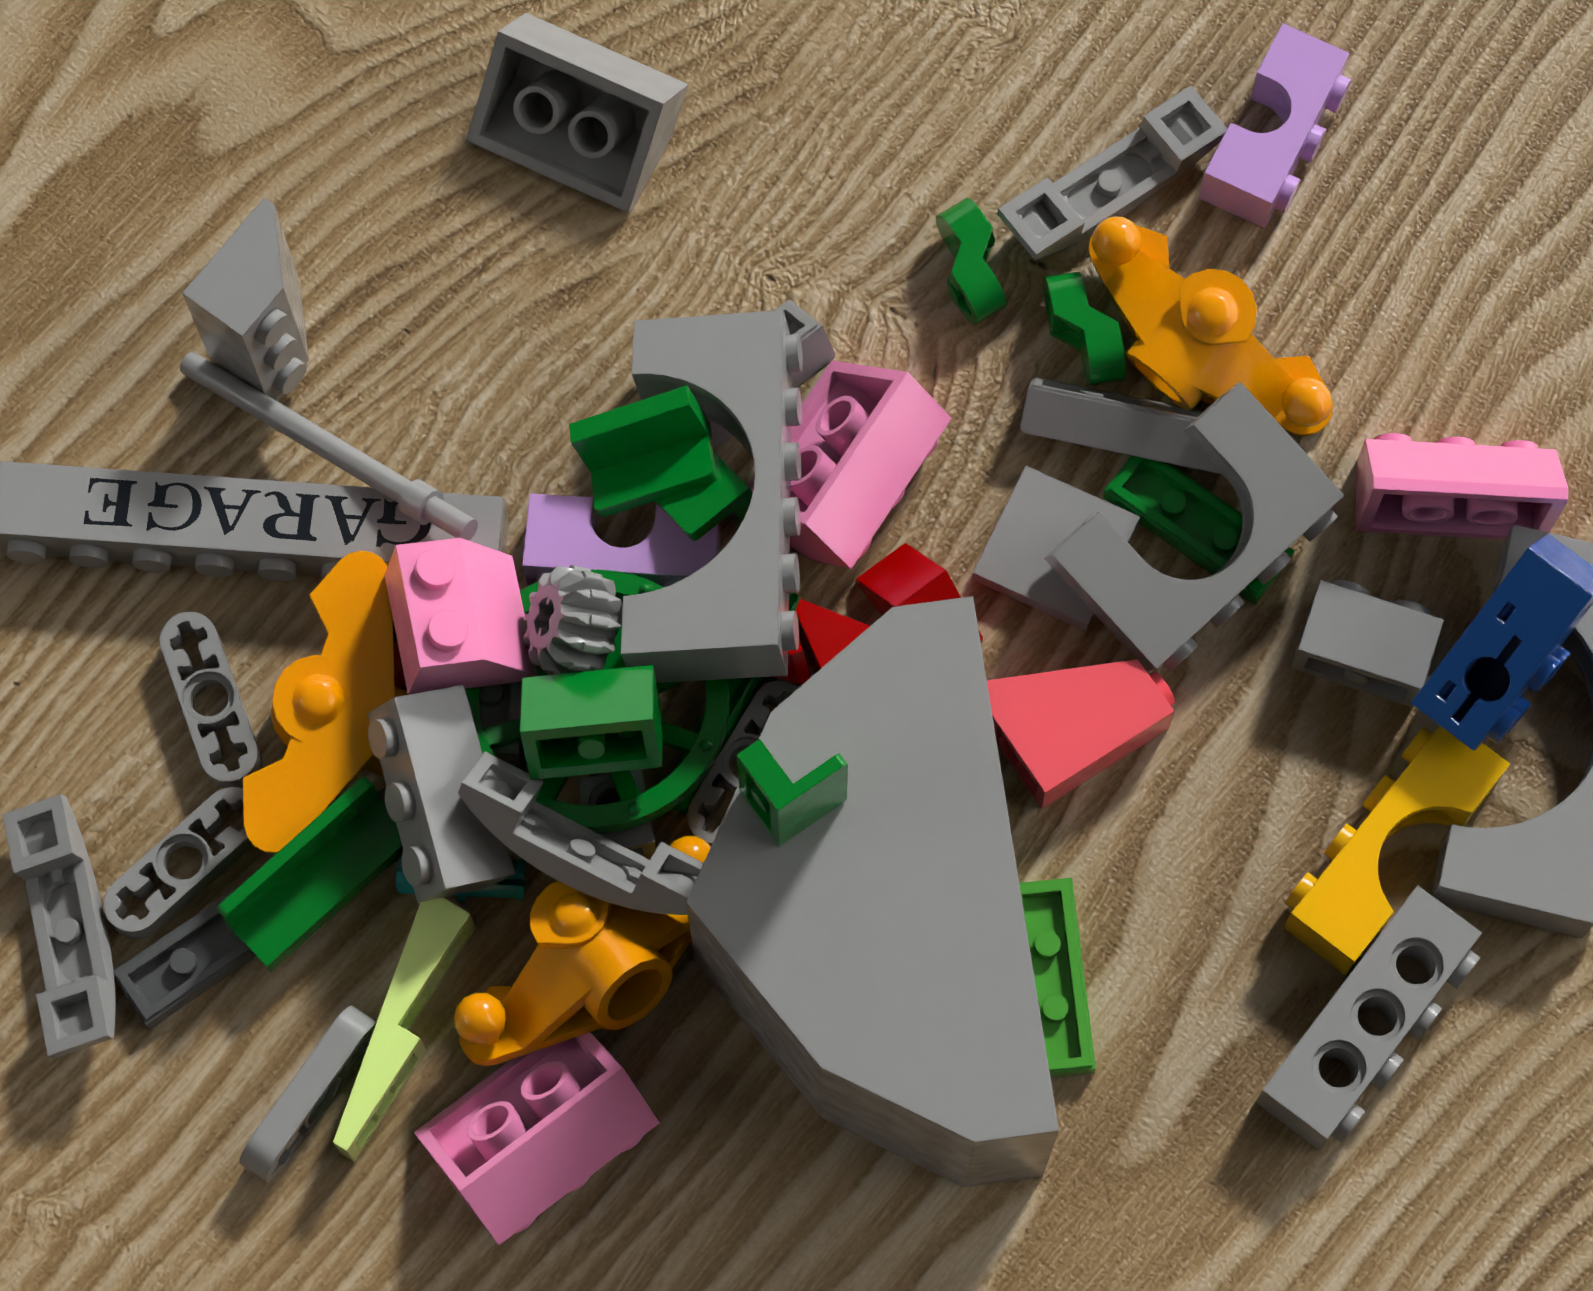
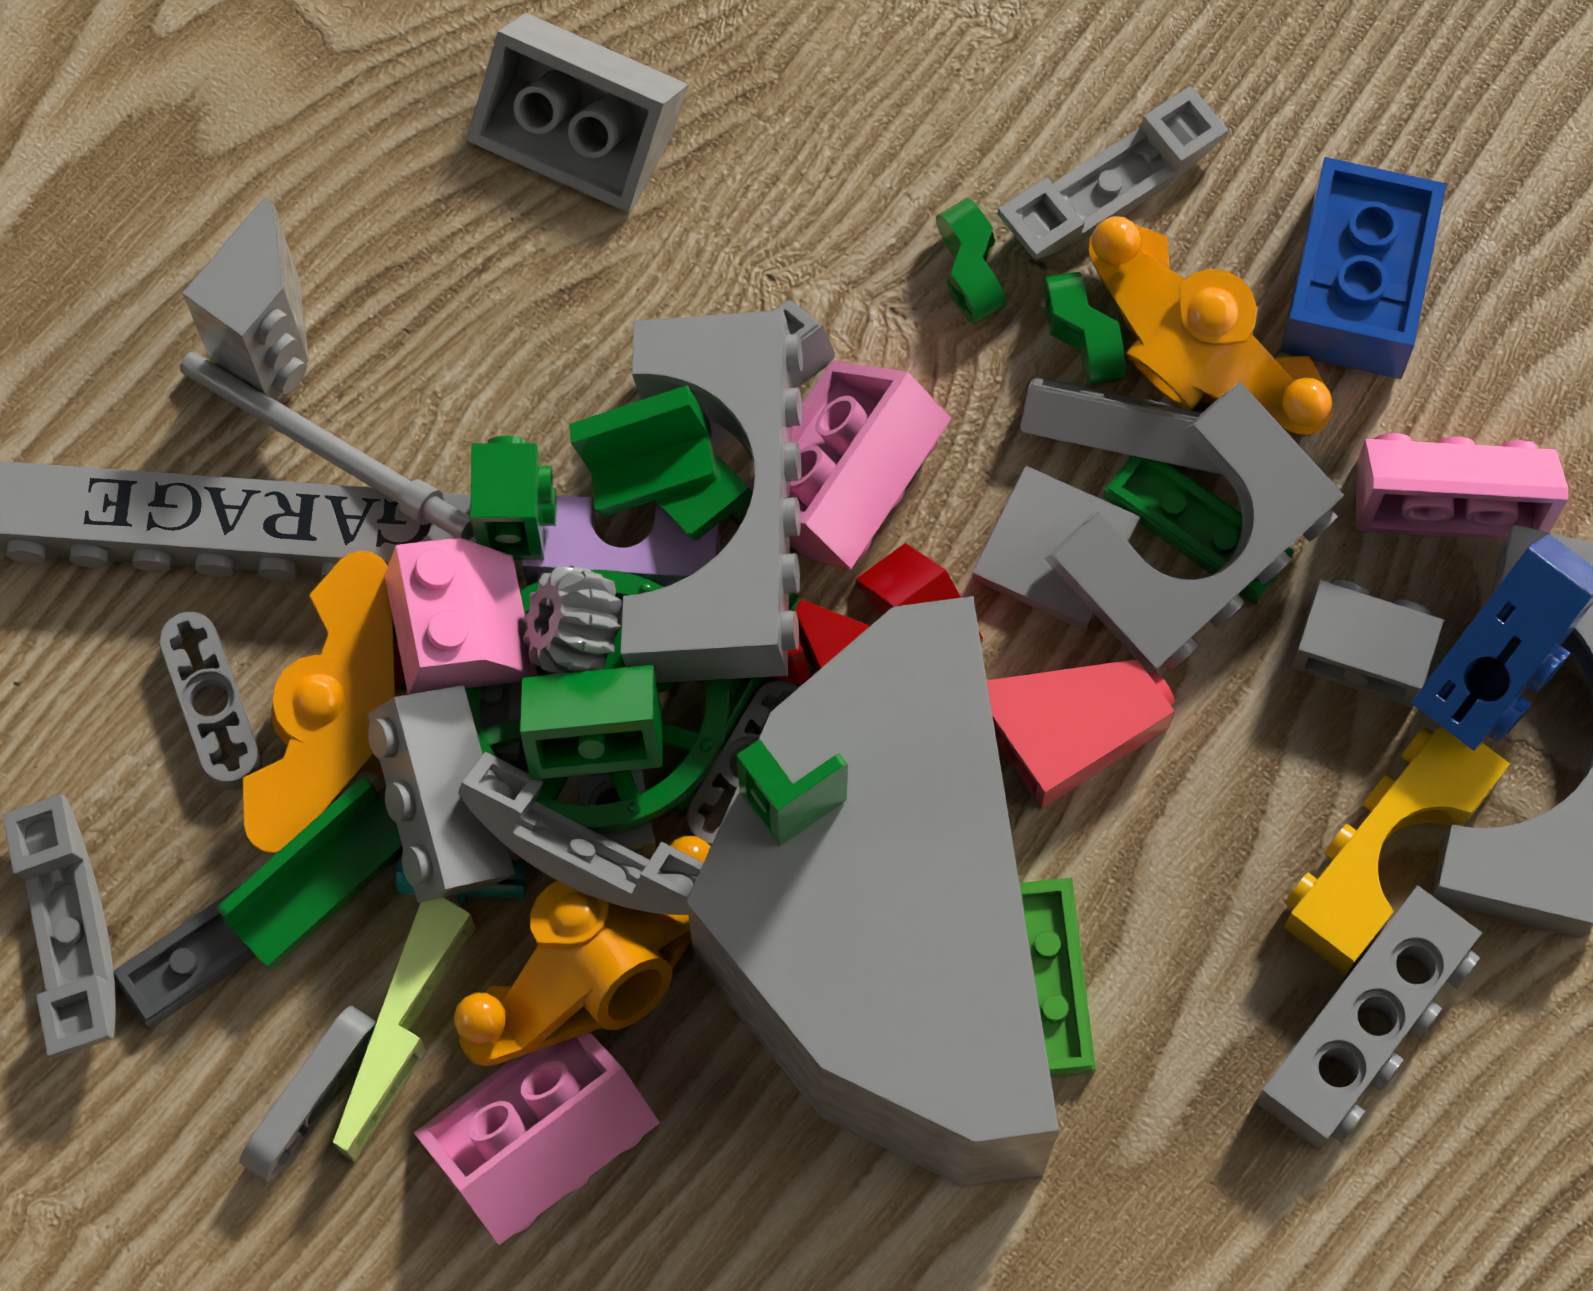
(135, 879): light grey beam -> none
(511, 497): none -> green brick
(1254, 169): lavender arch -> none
(1363, 268): none -> blue piece

